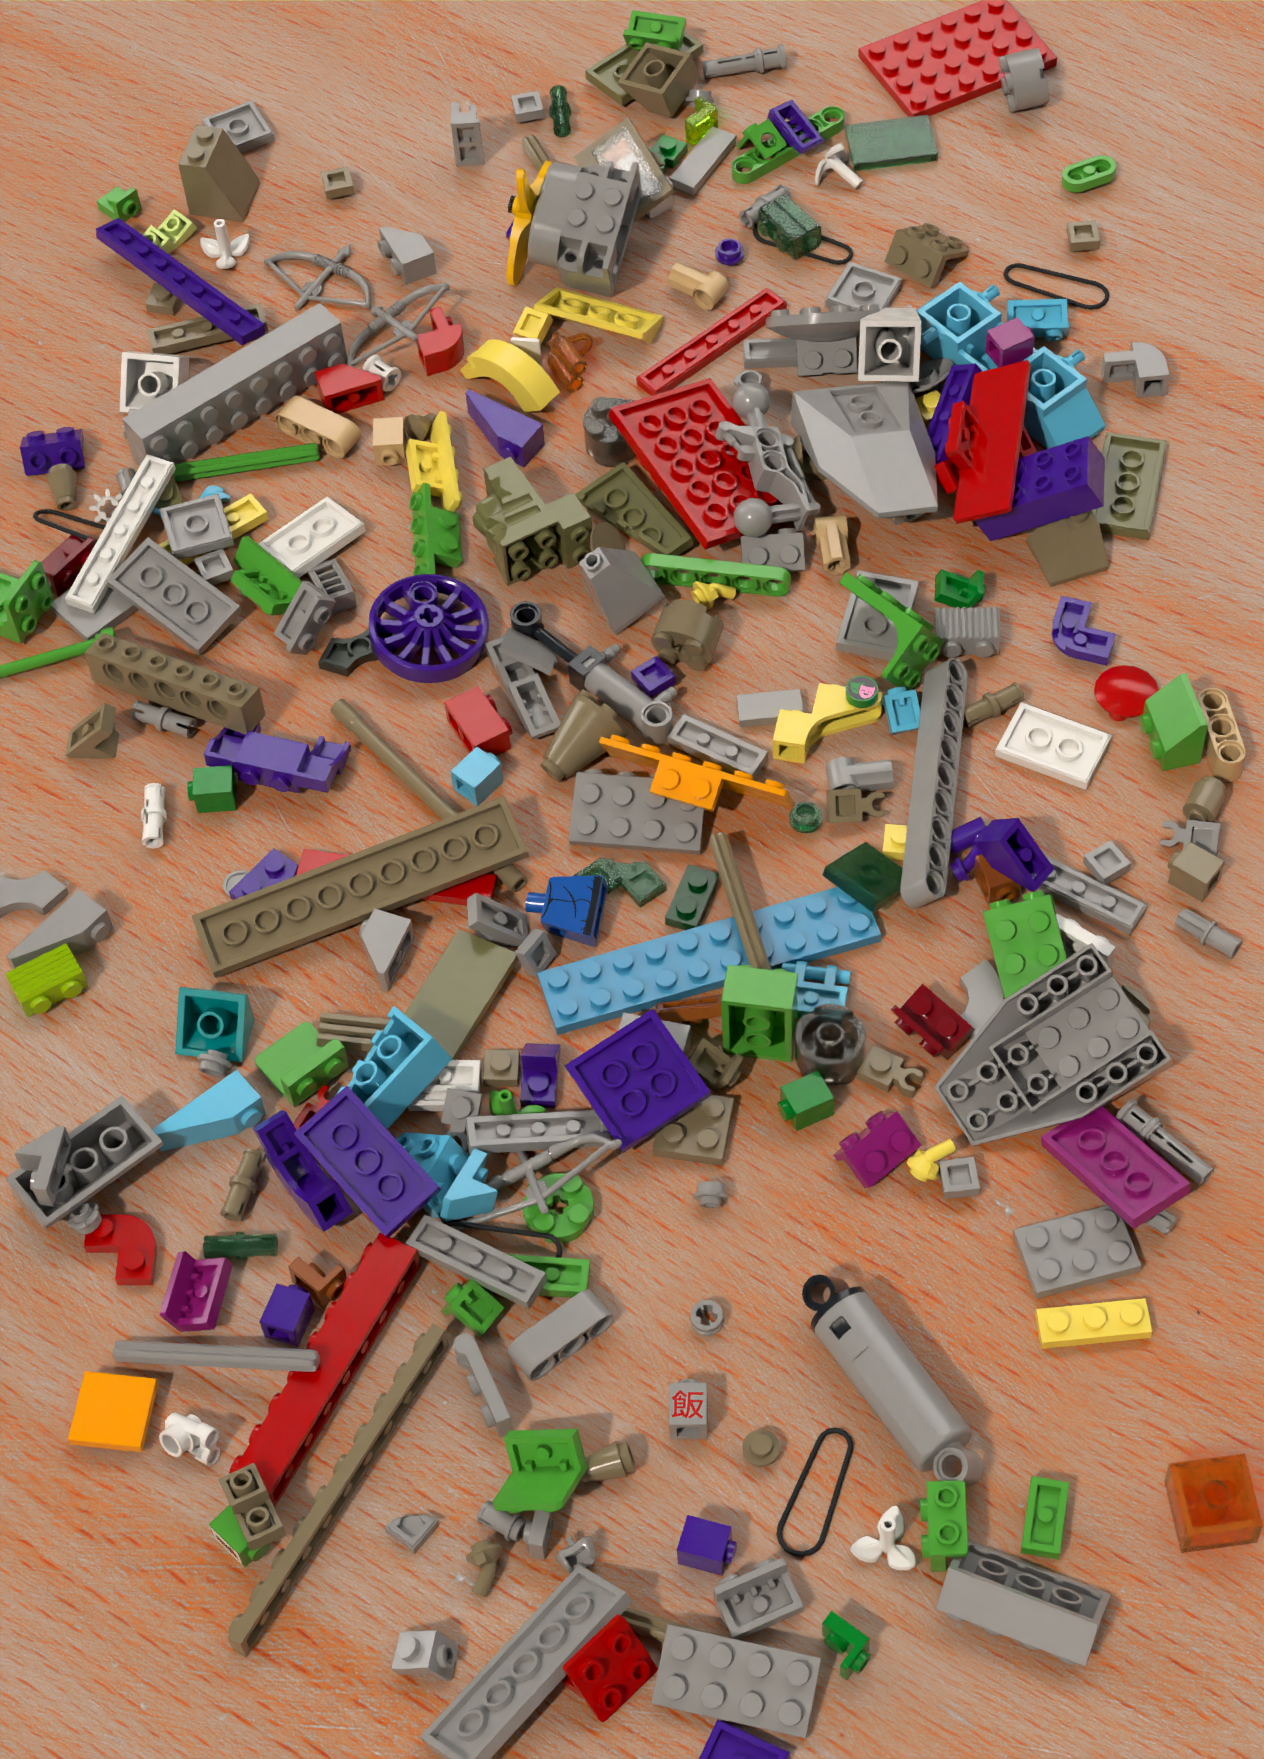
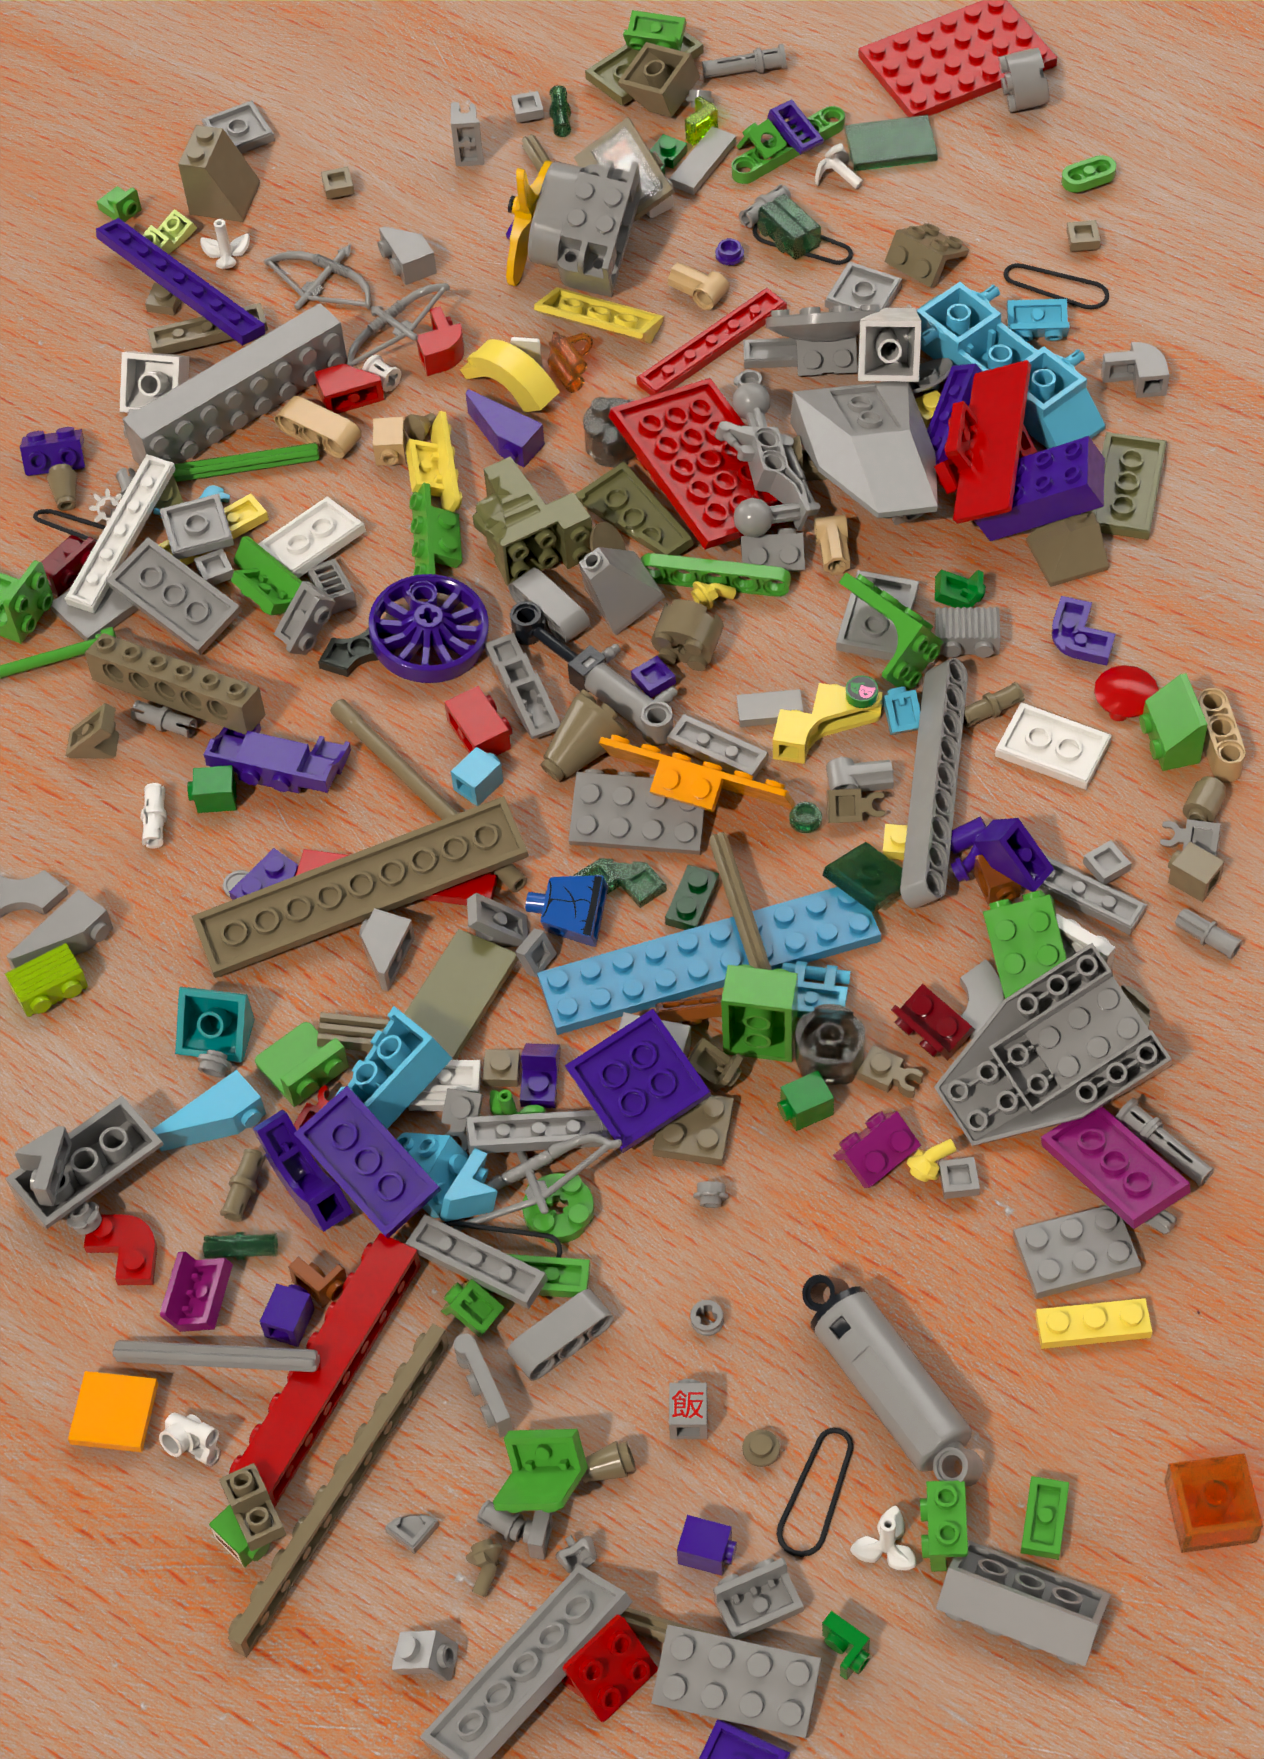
(527, 651): light grey piece -> none
(533, 324): light yellow plate -> none
(559, 612): none -> light grey beam
(1009, 342): magenta brick -> none

